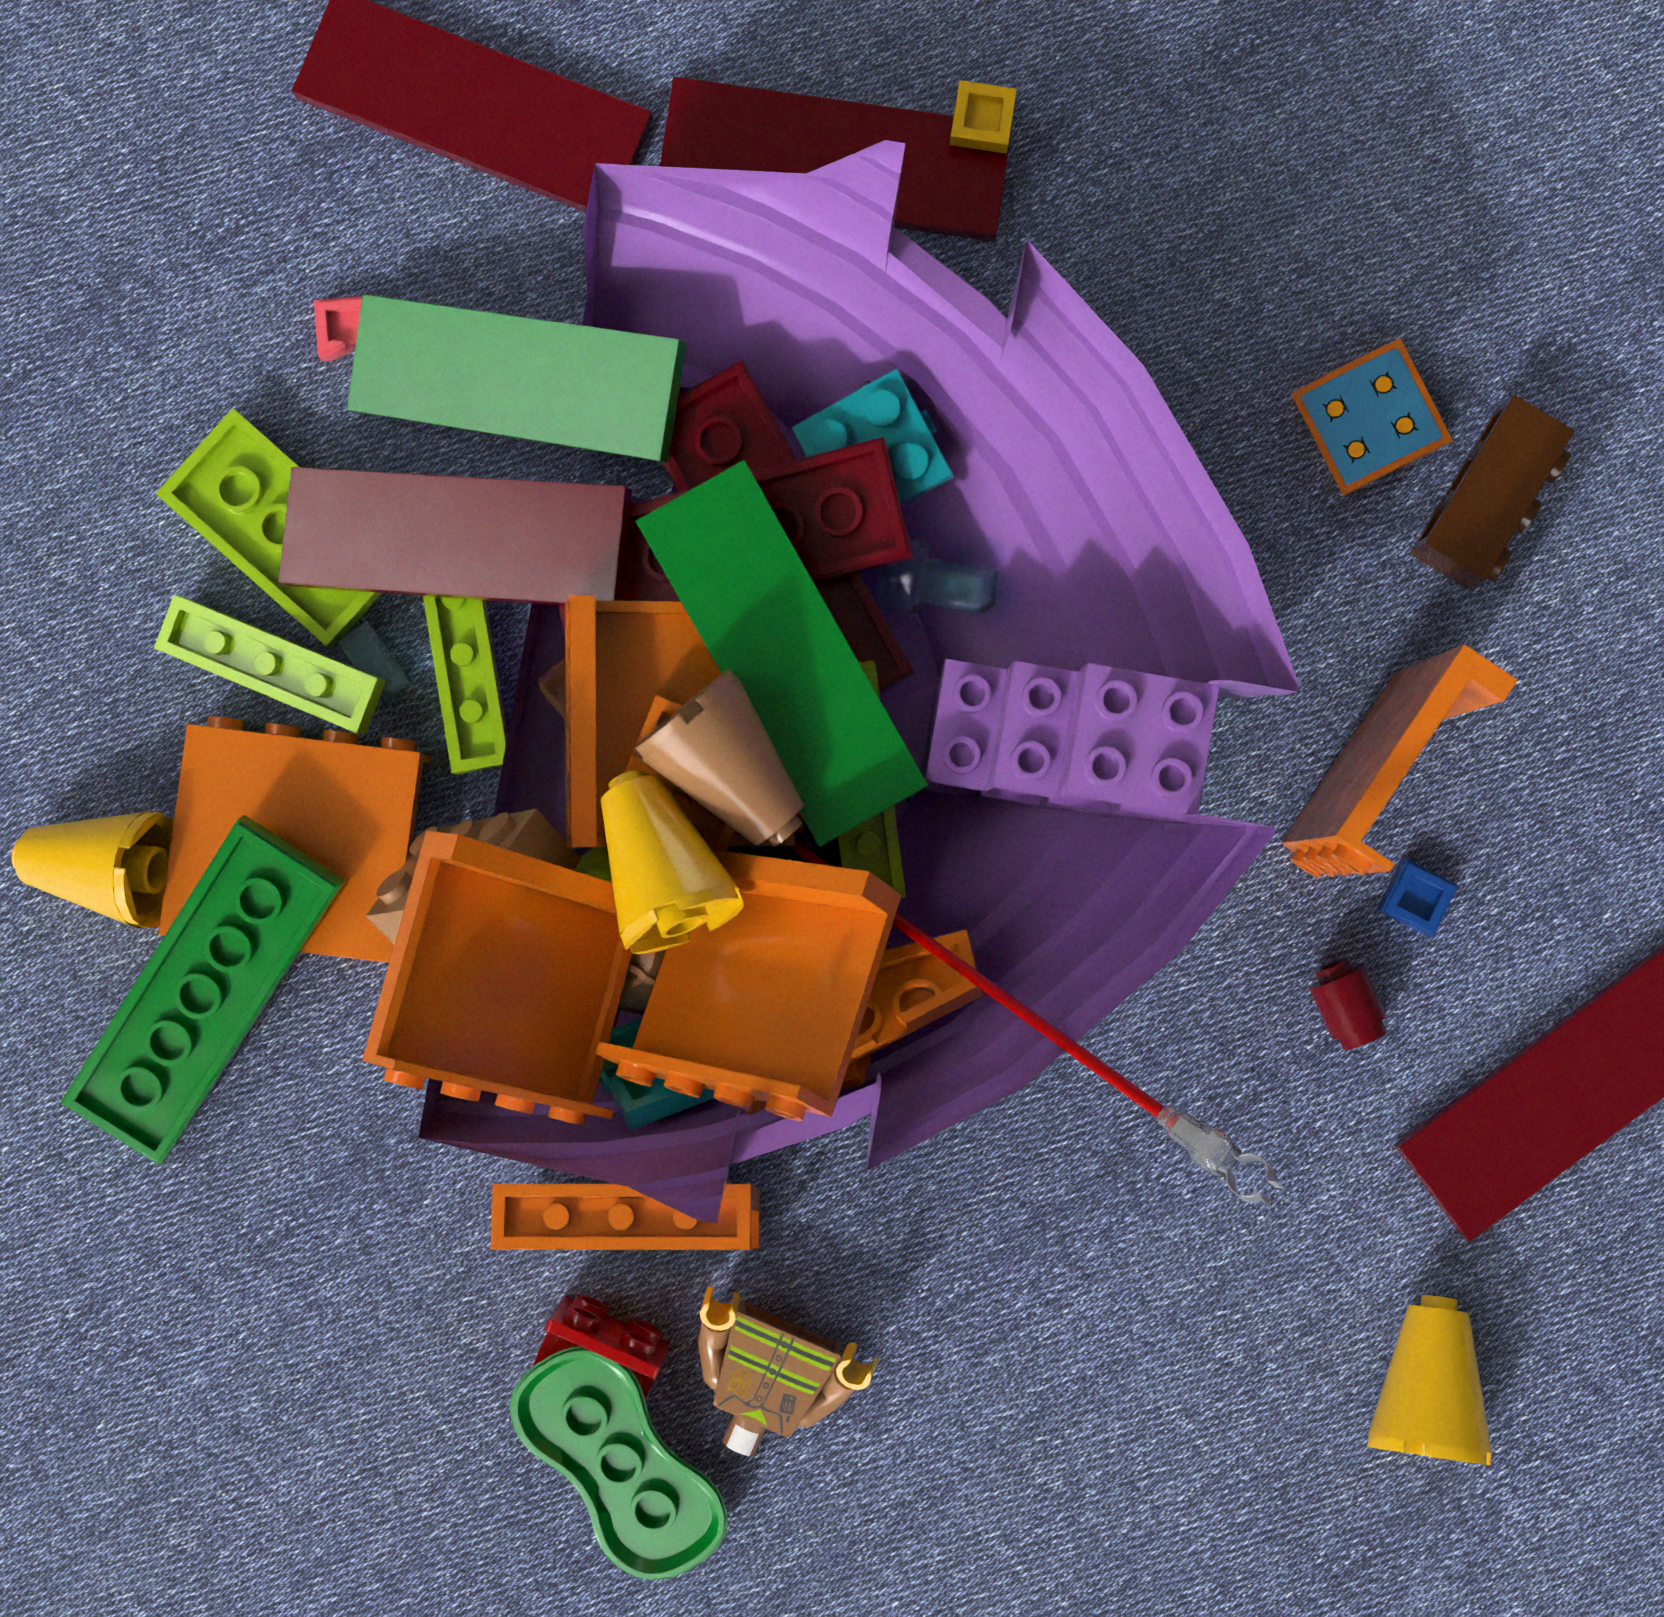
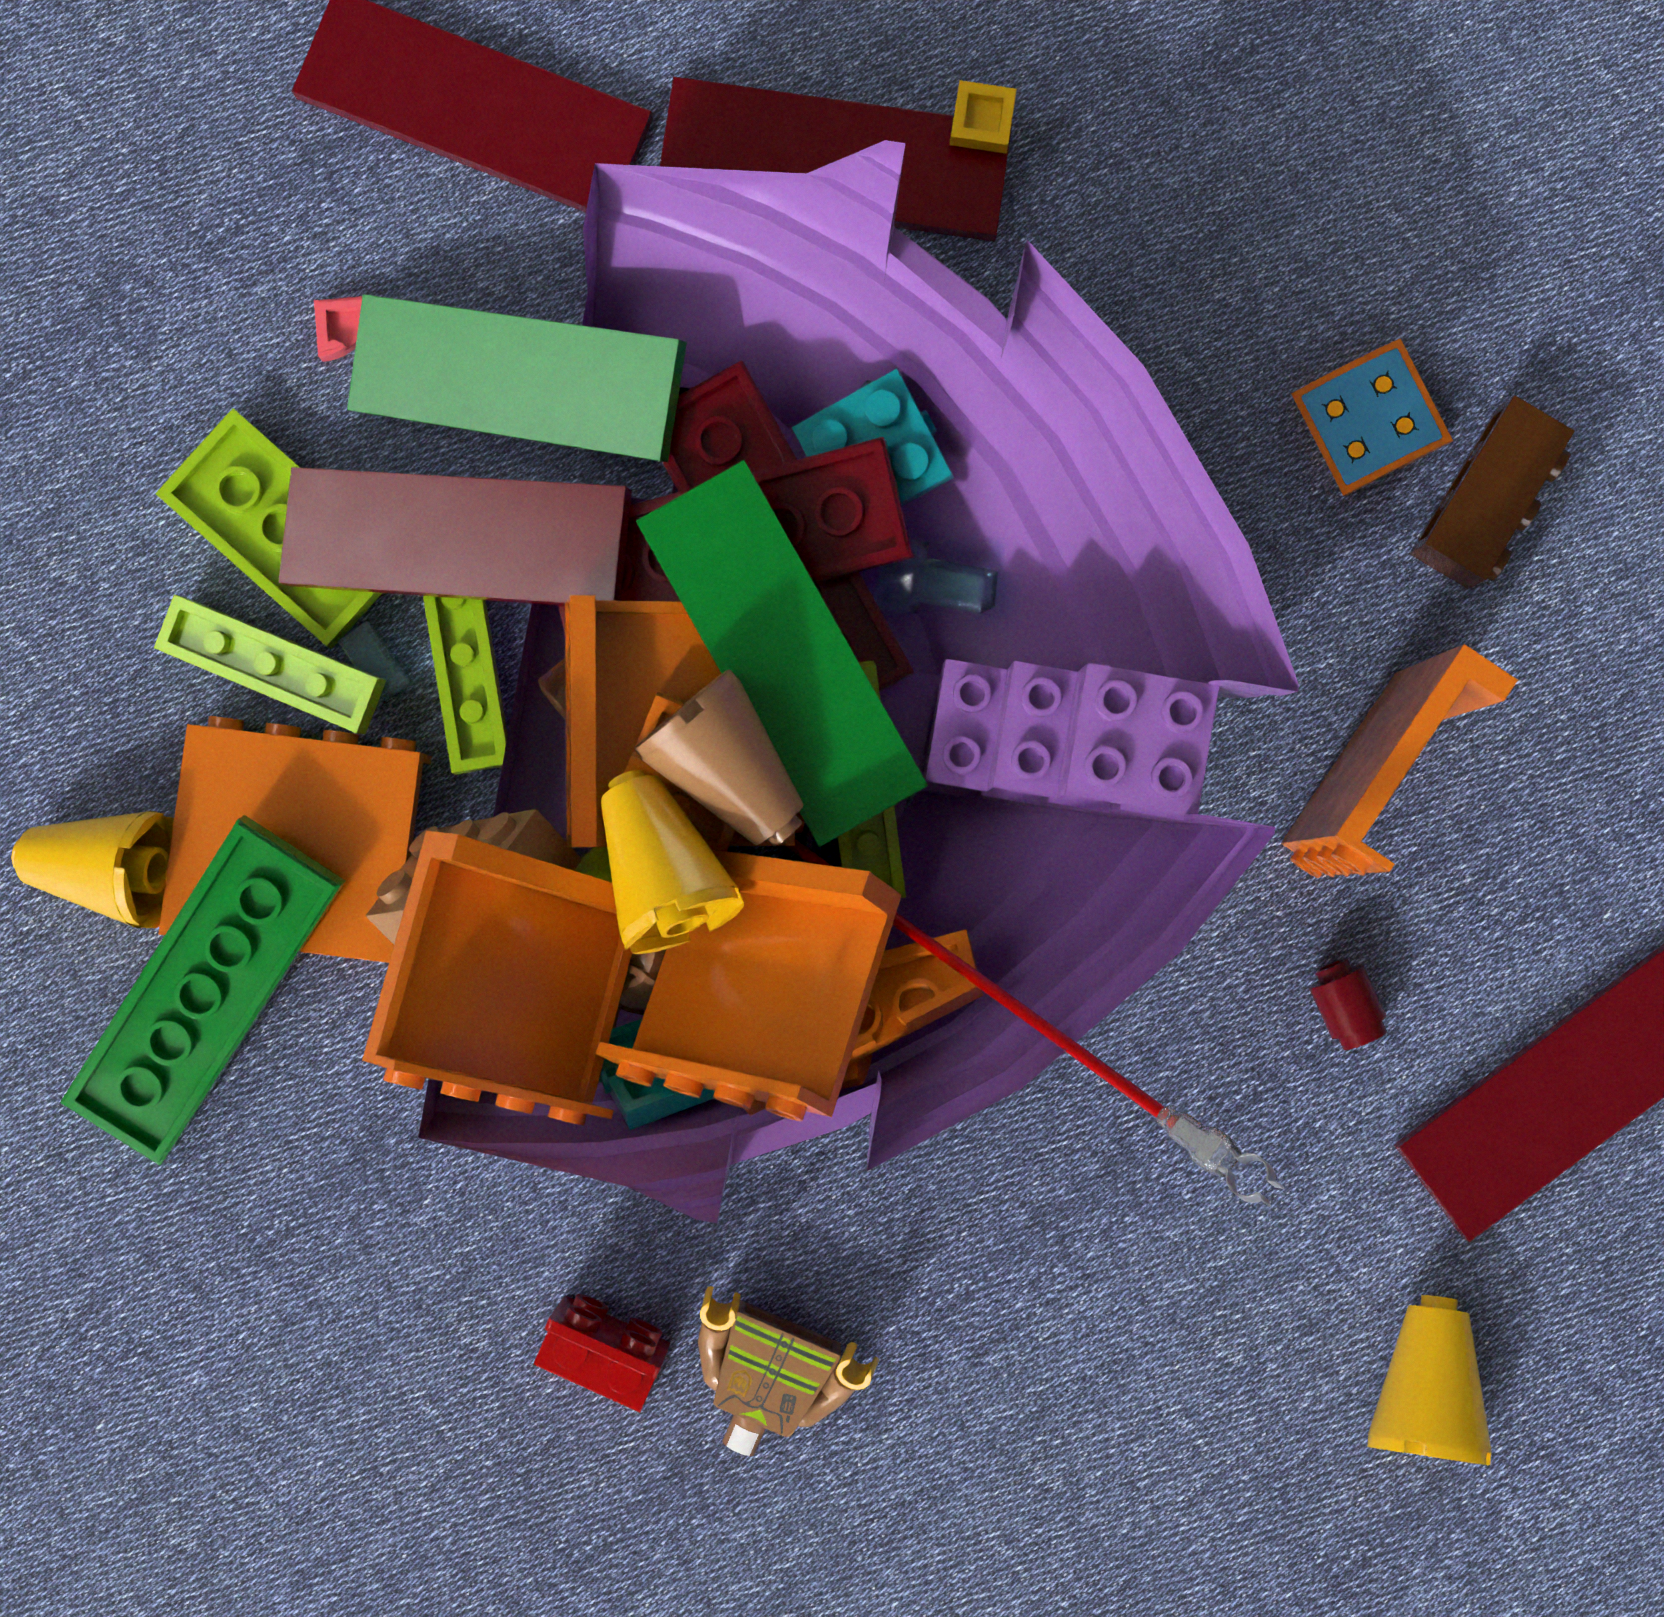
(594, 1428): plate -> none
(616, 1219): orange panel -> none
(1417, 898): blue tile -> none

